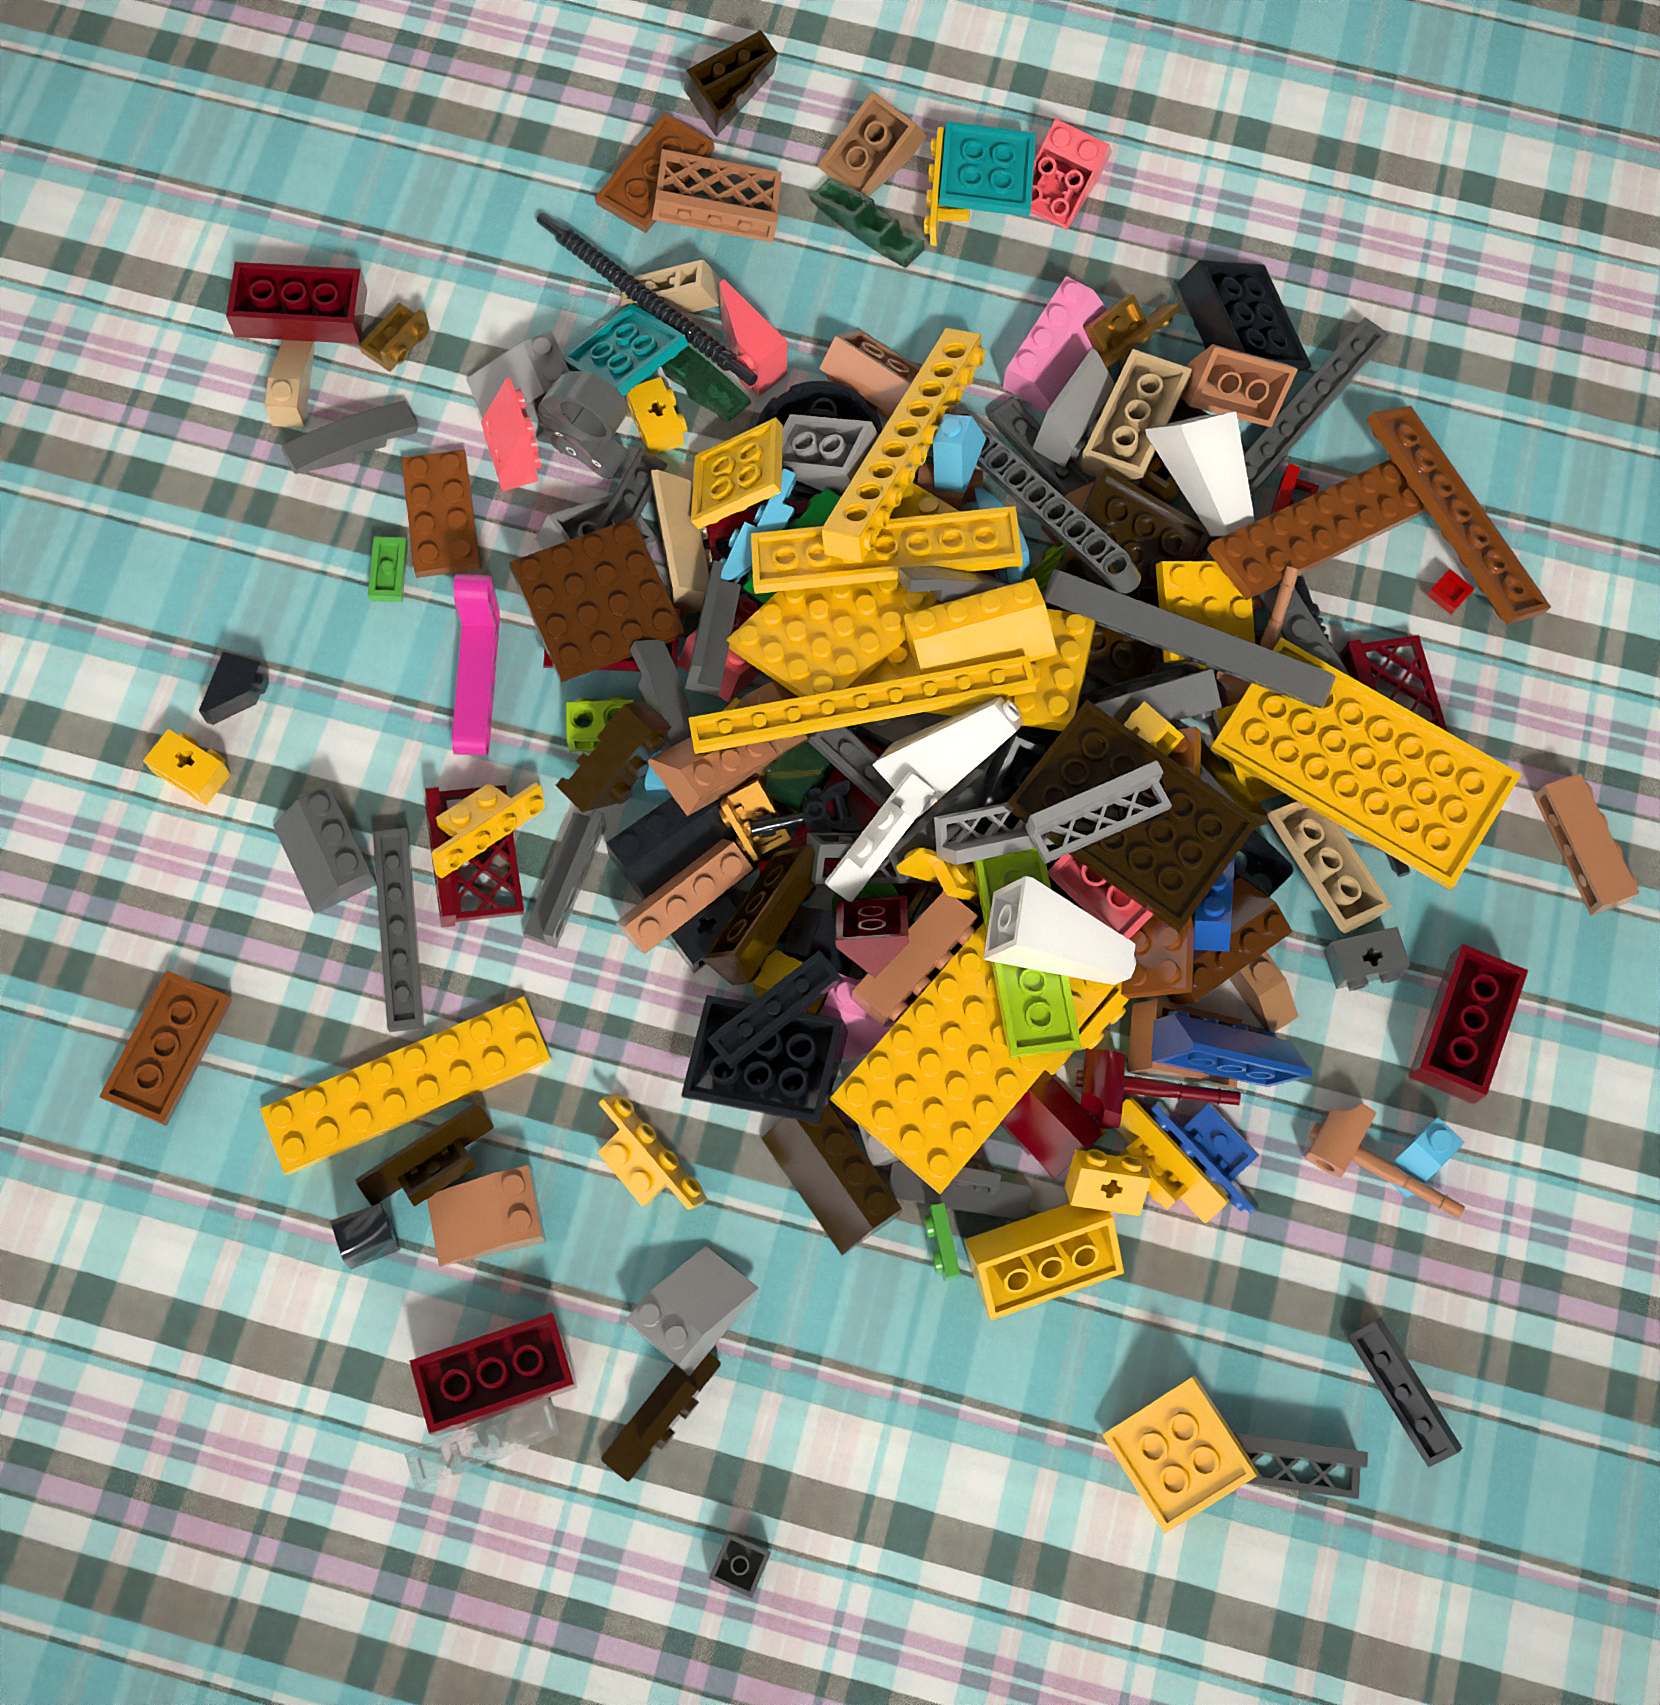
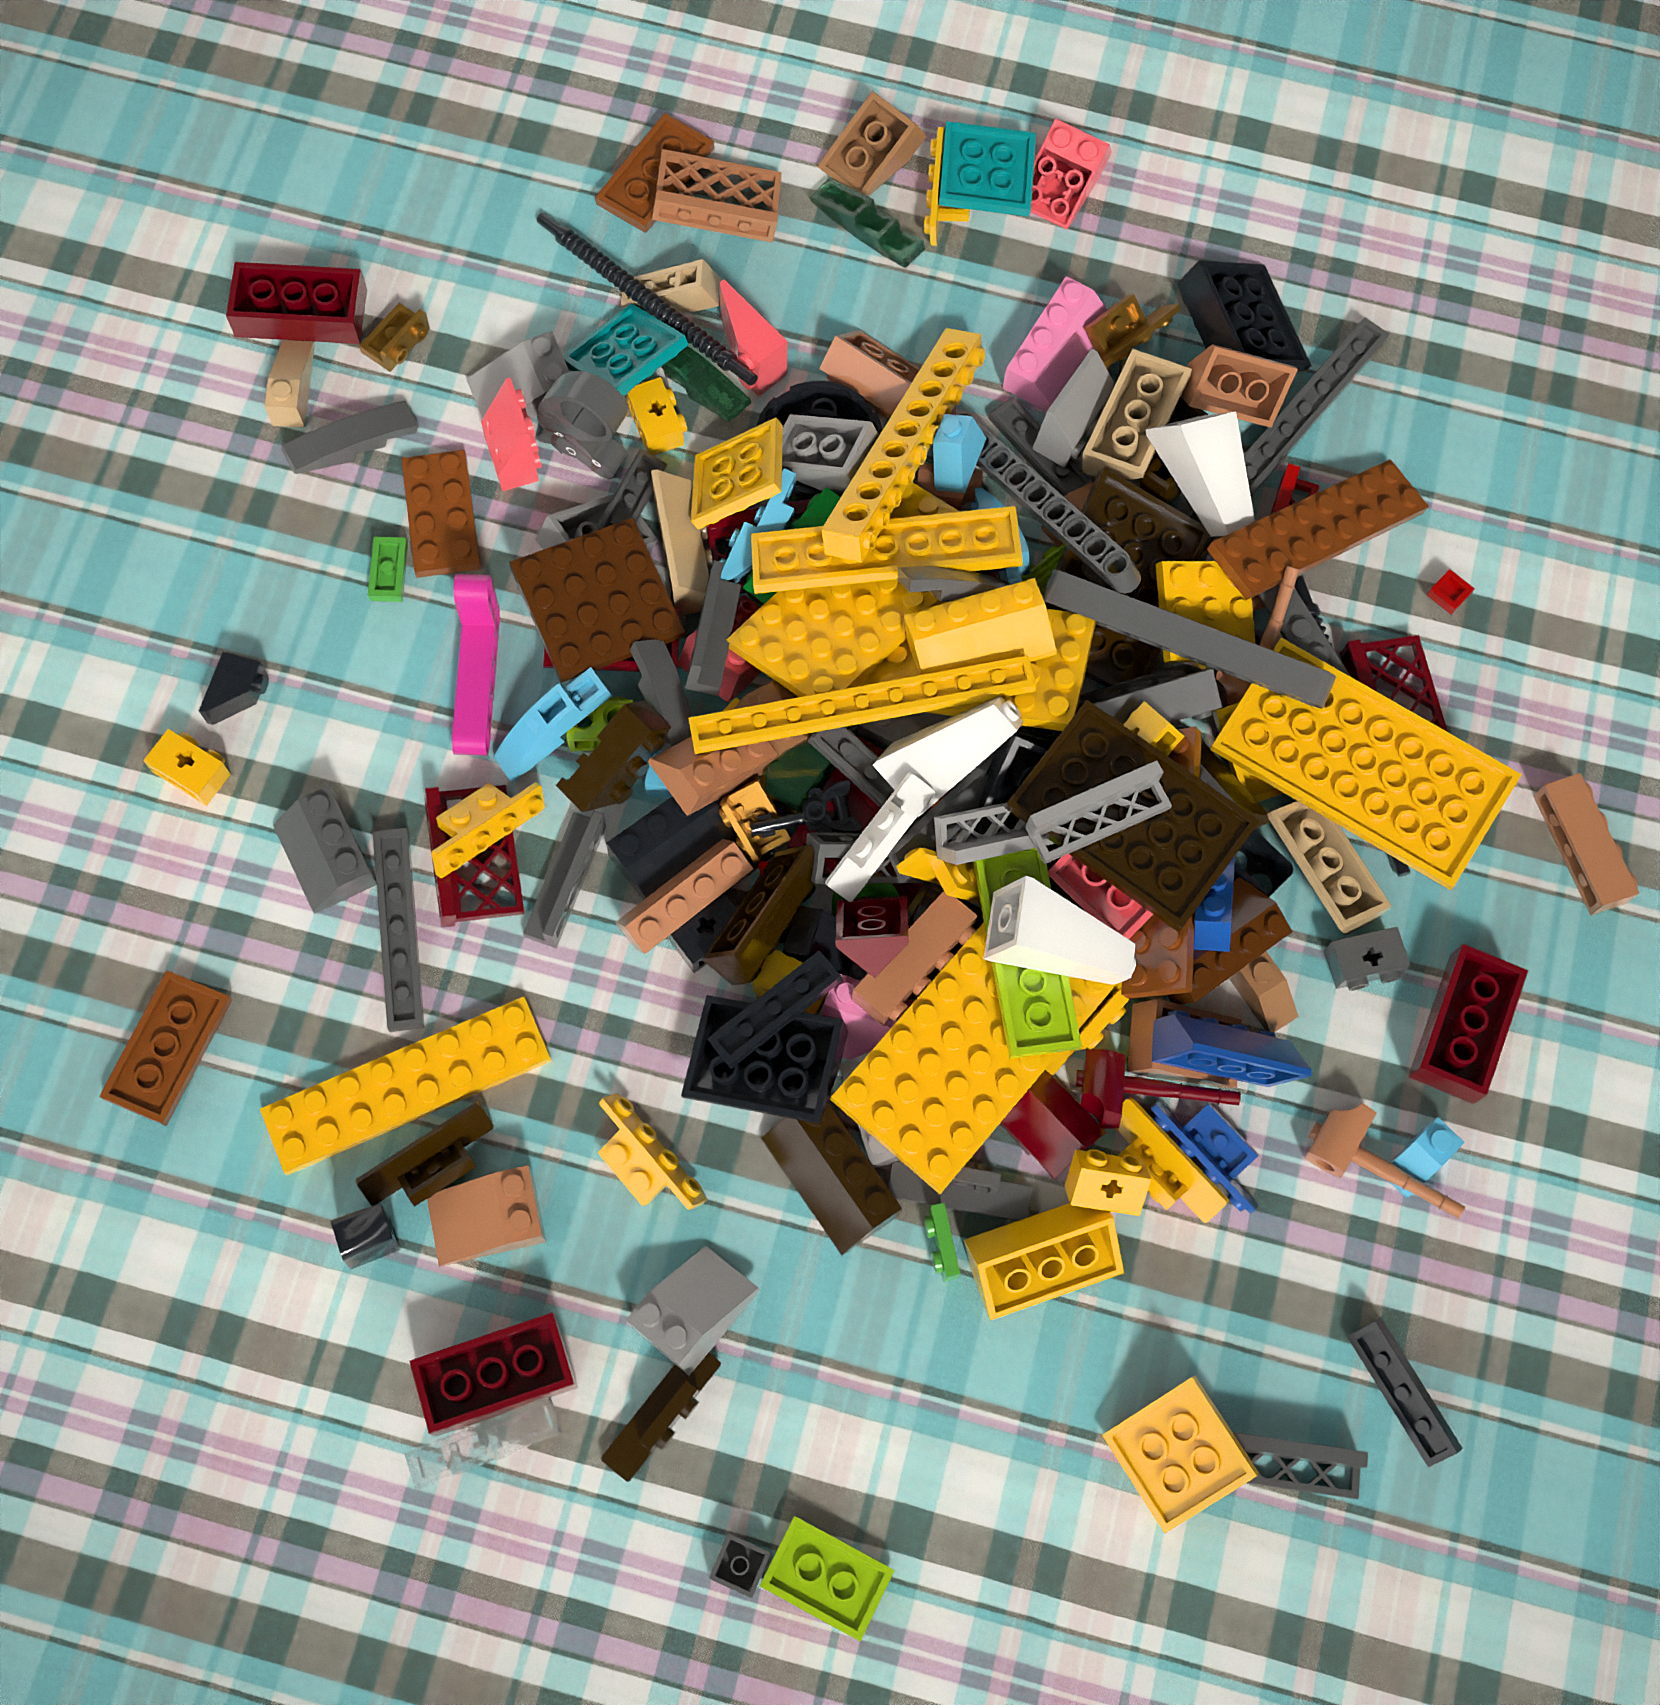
(547, 720): none -> medium azure slope
(730, 79): dark brown wedge -> none
(827, 1578): none -> lime plate
(1458, 514): dark orange plate -> none

